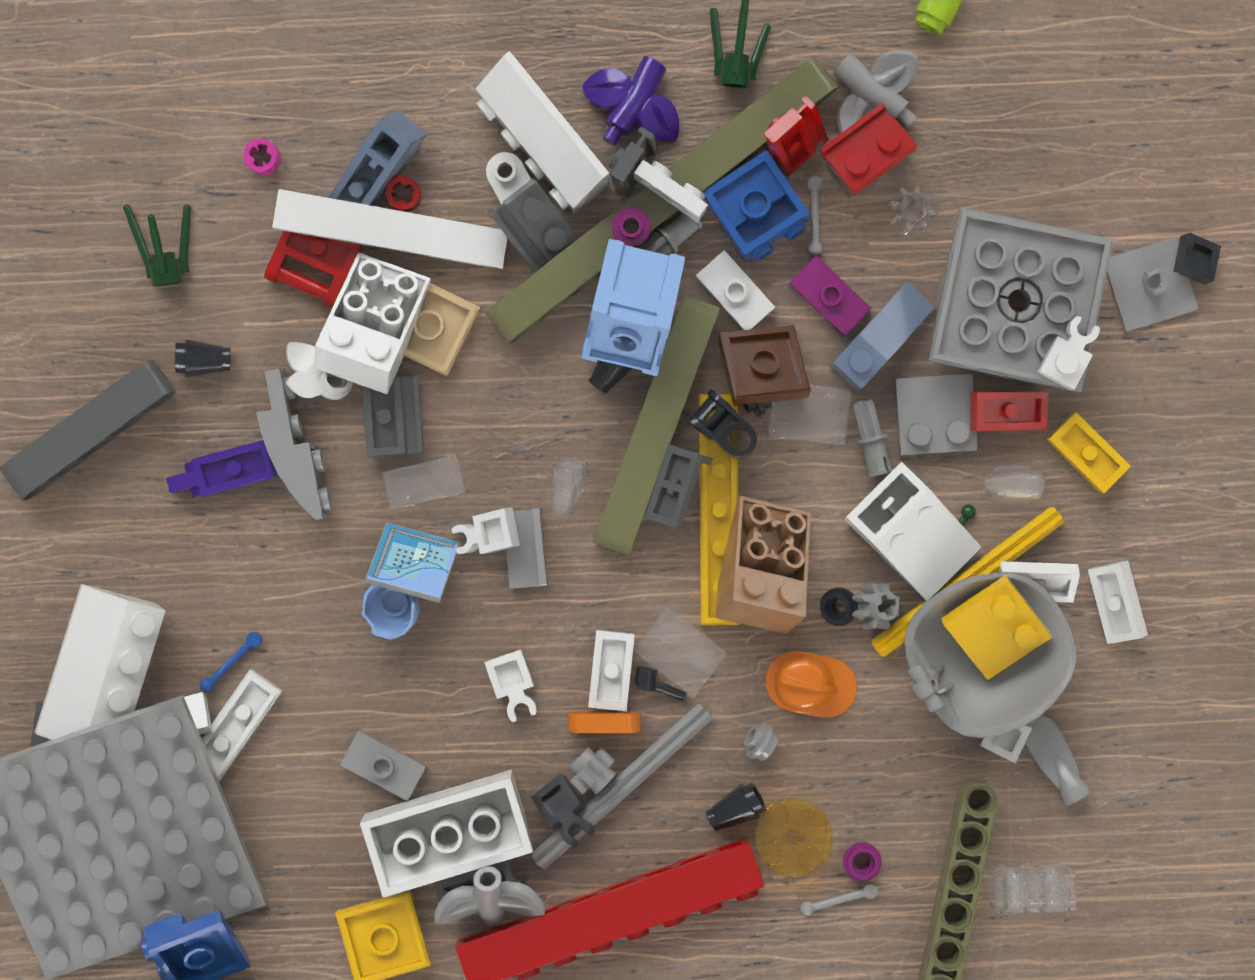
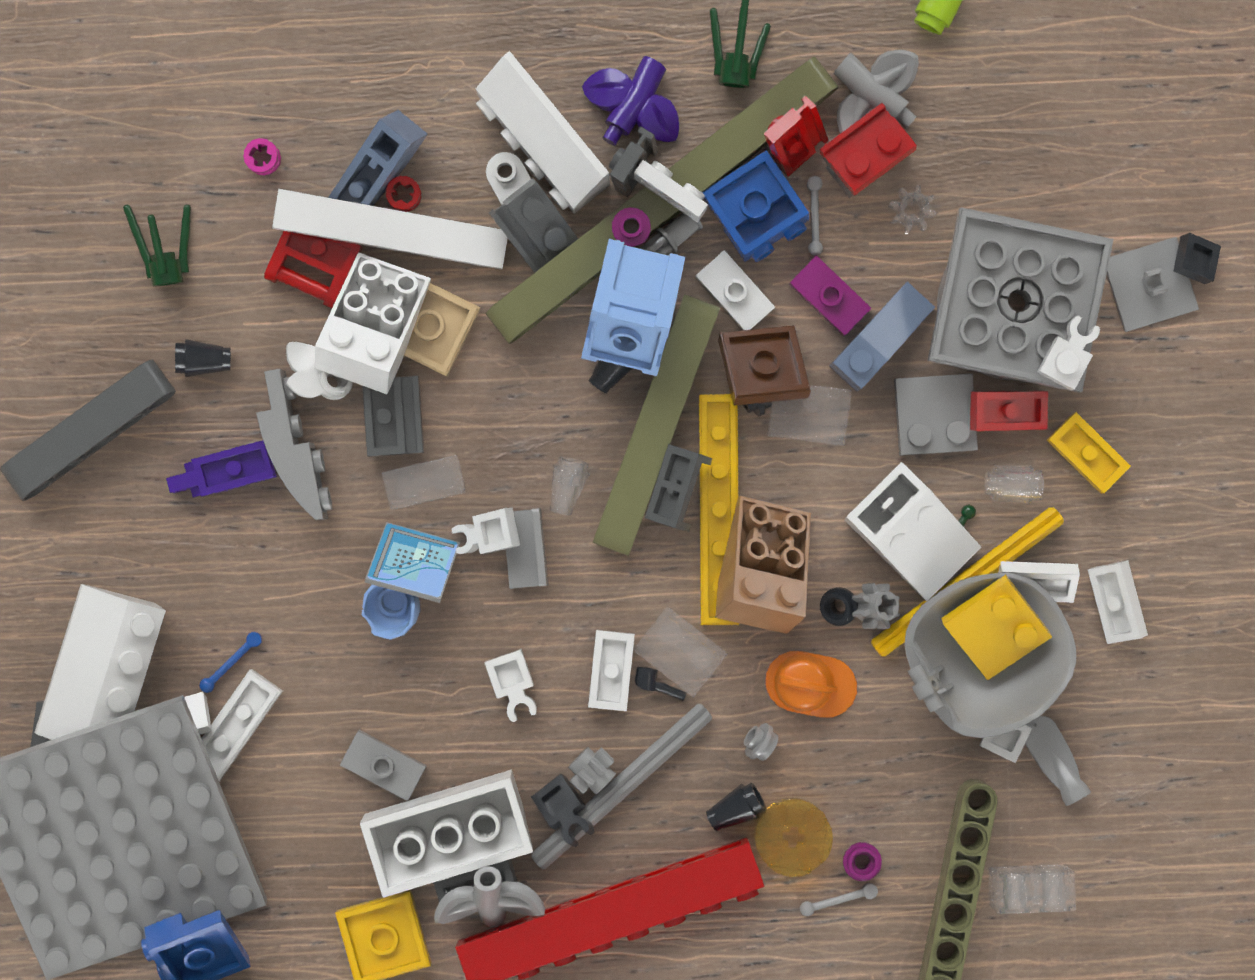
(604, 721): orange beam -> none
(721, 424): black piece -> none
(871, 438): light grey axle -> none

